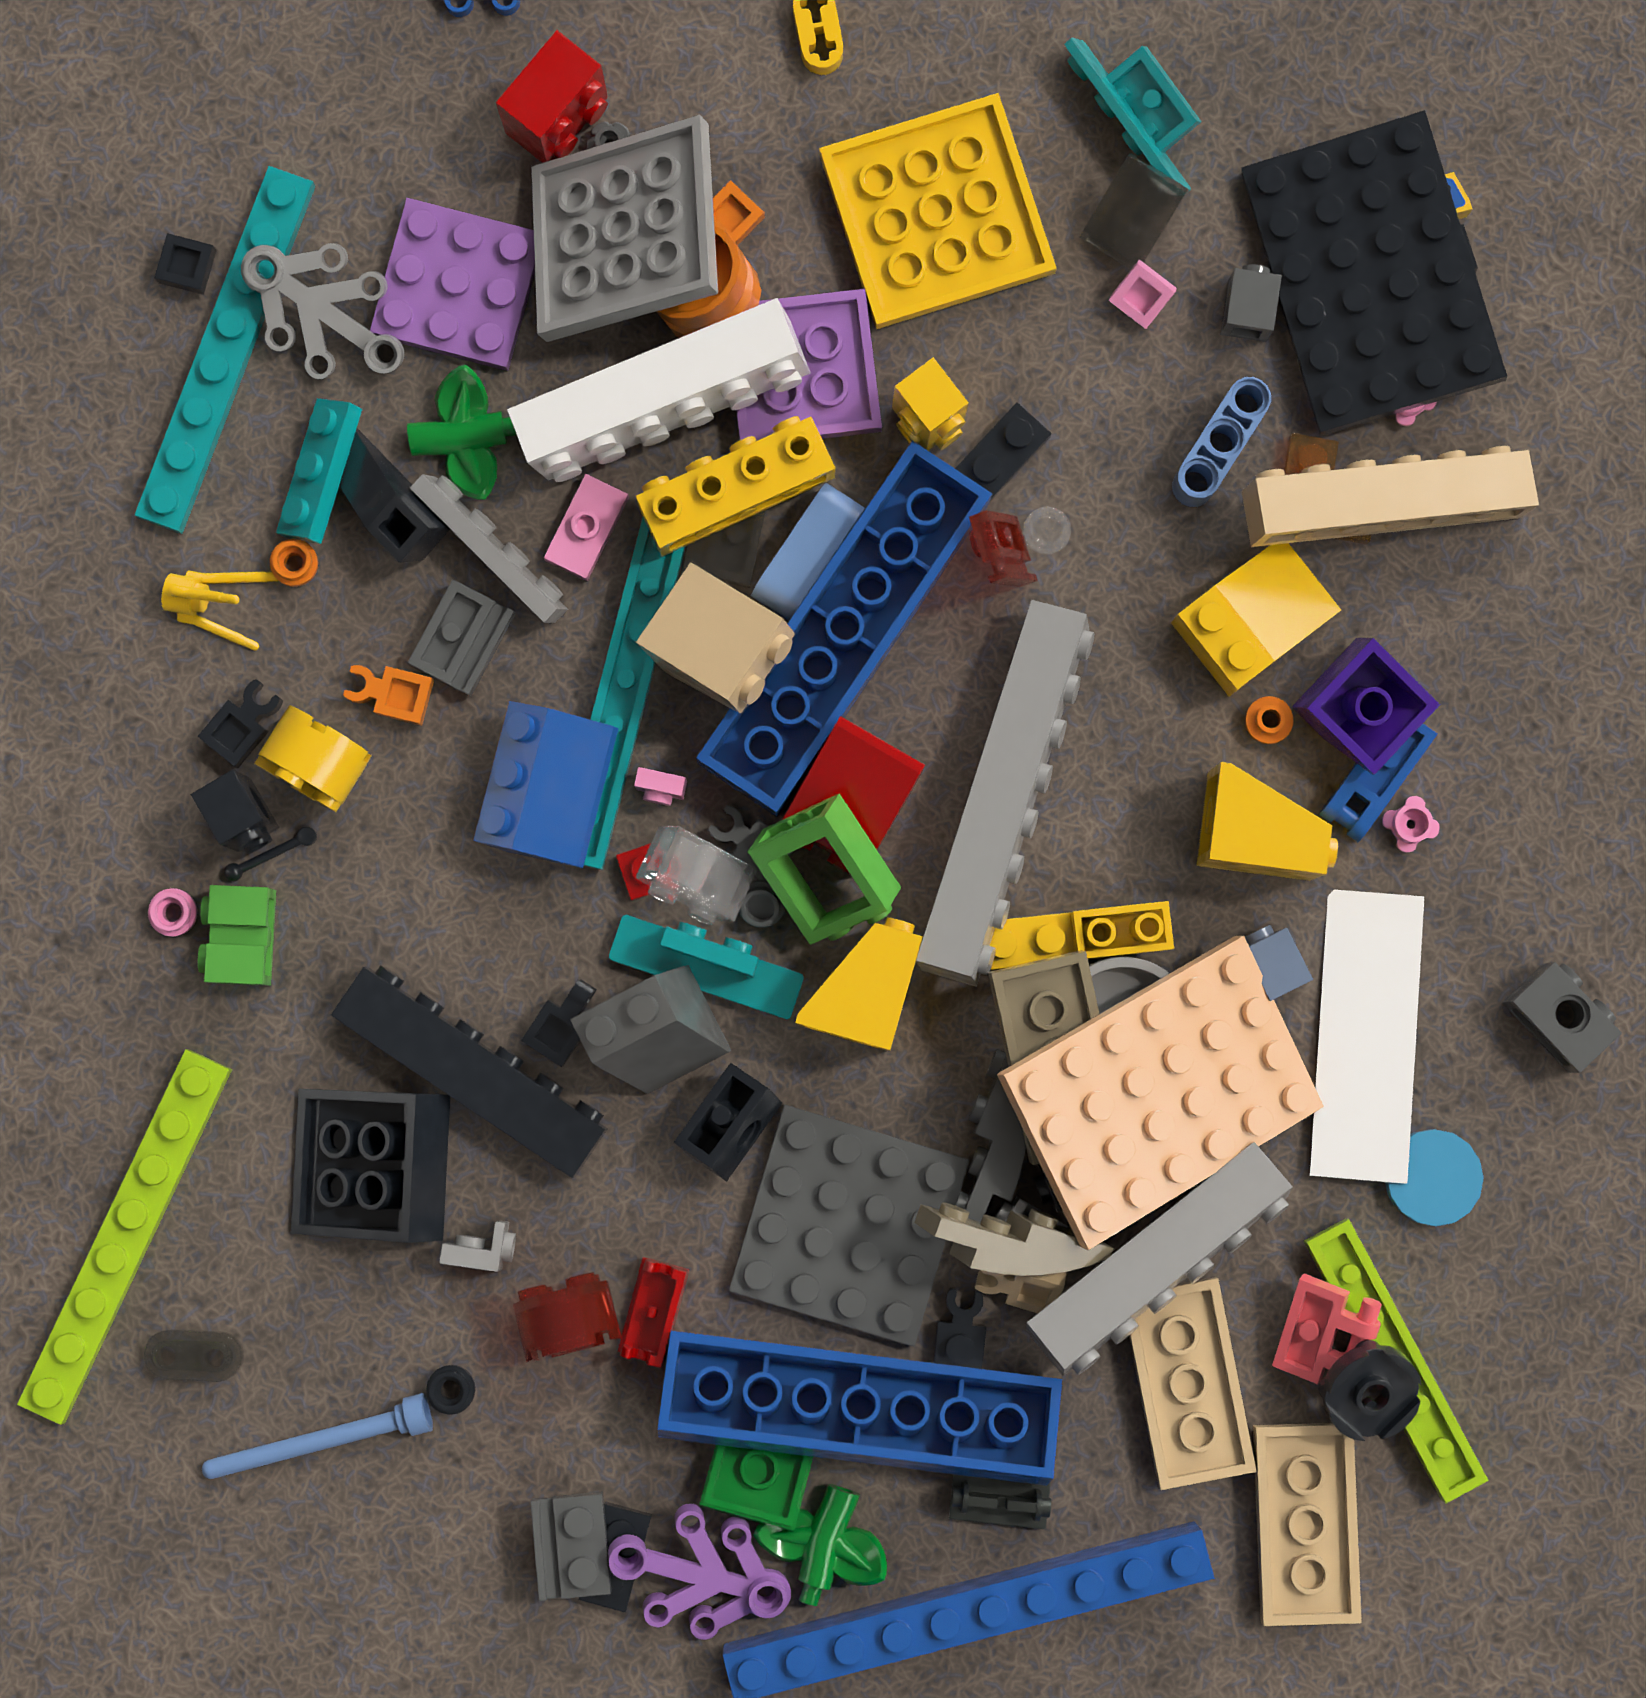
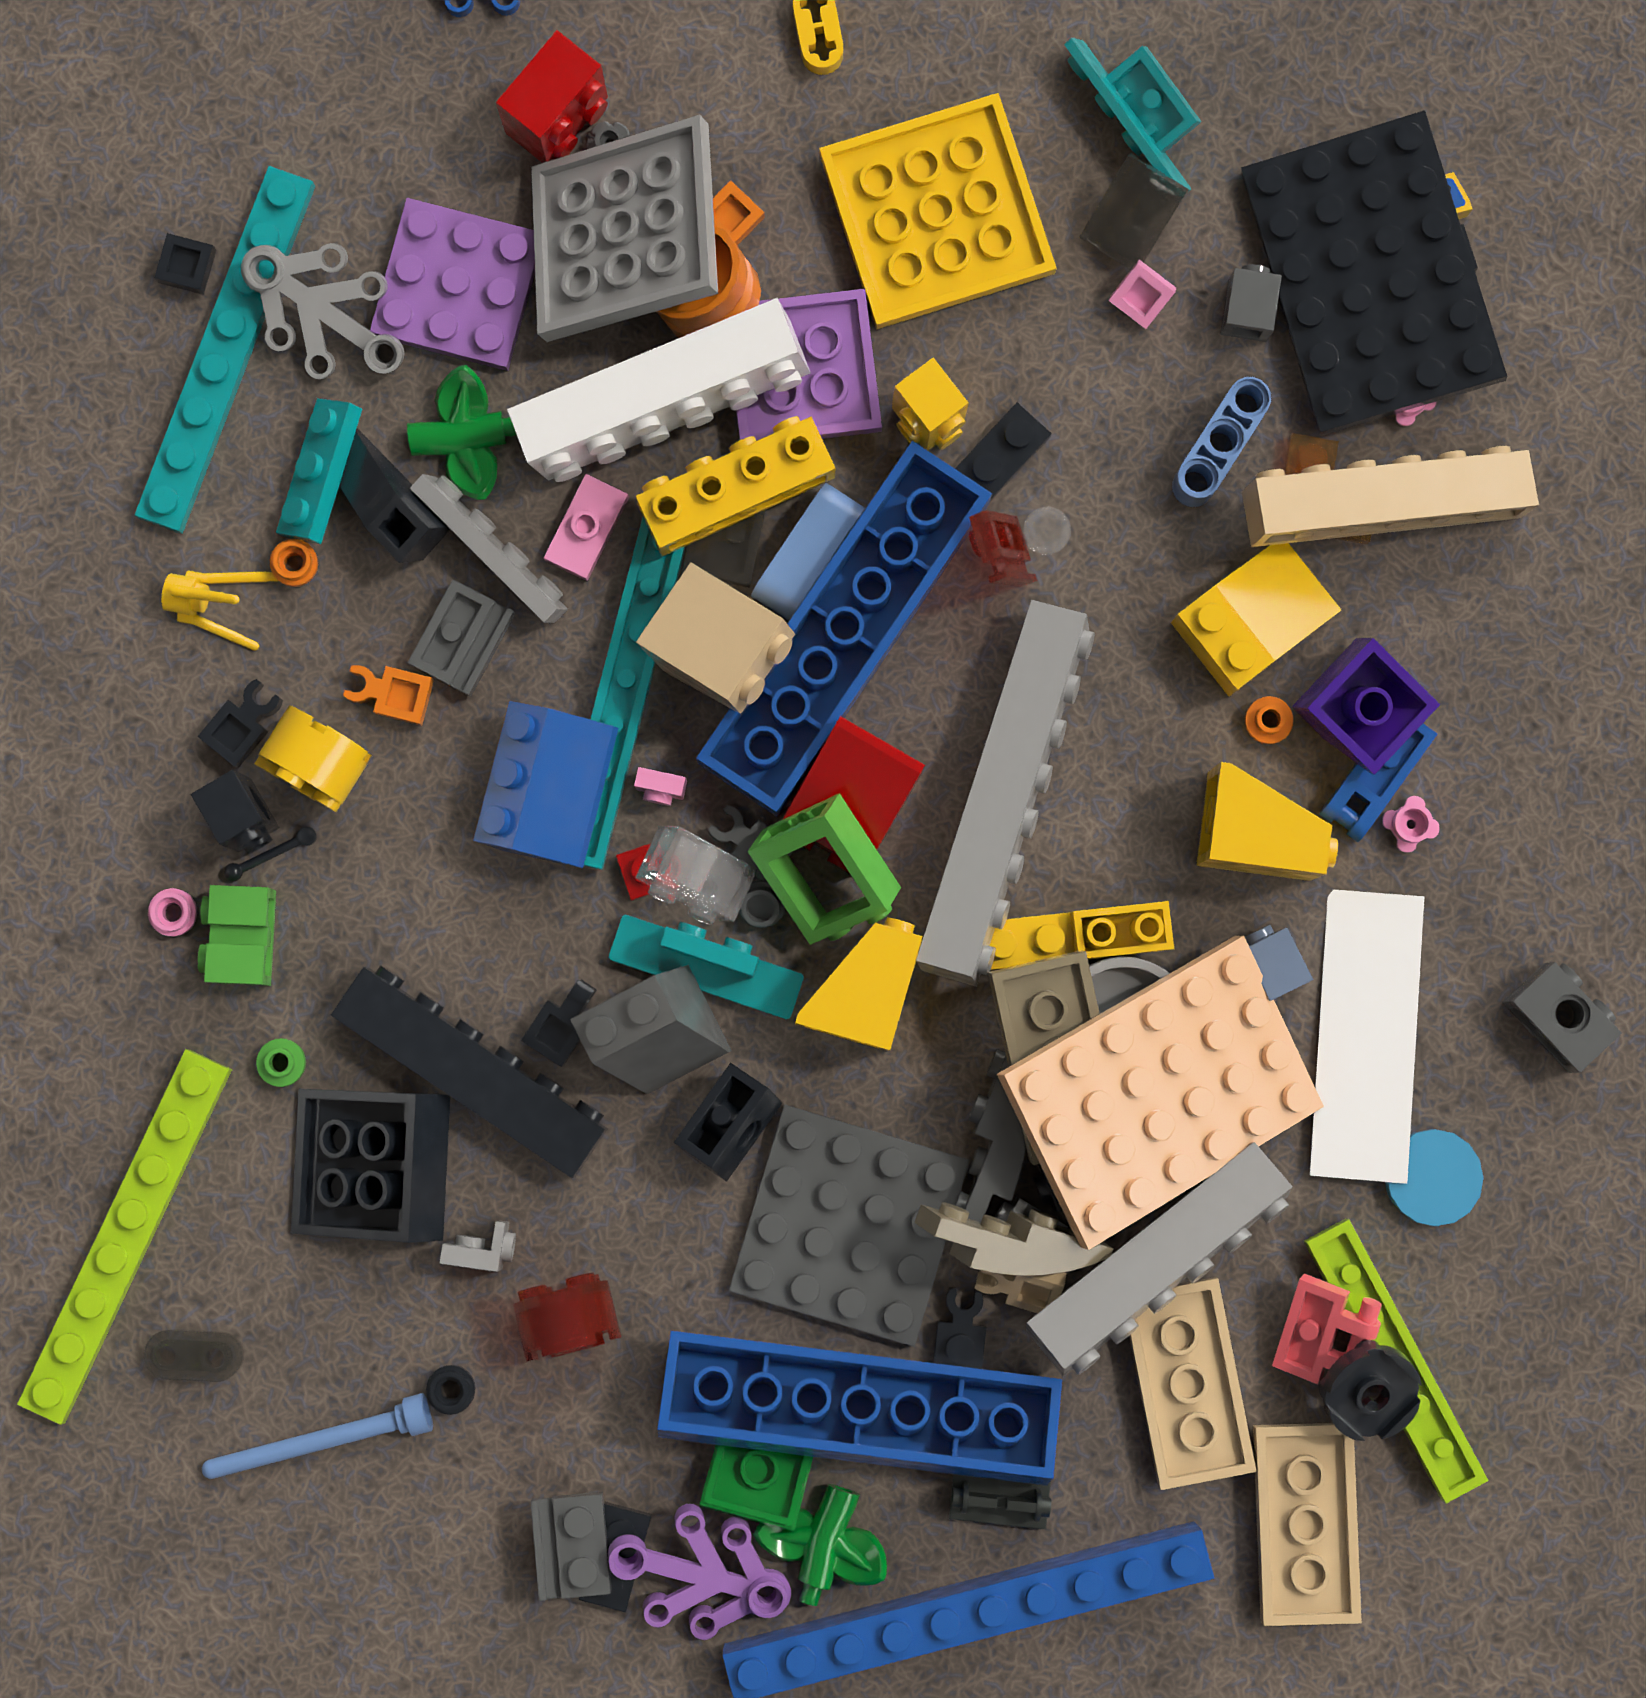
(295, 1067): none -> bright green plate
(653, 1311): red hinge -> none

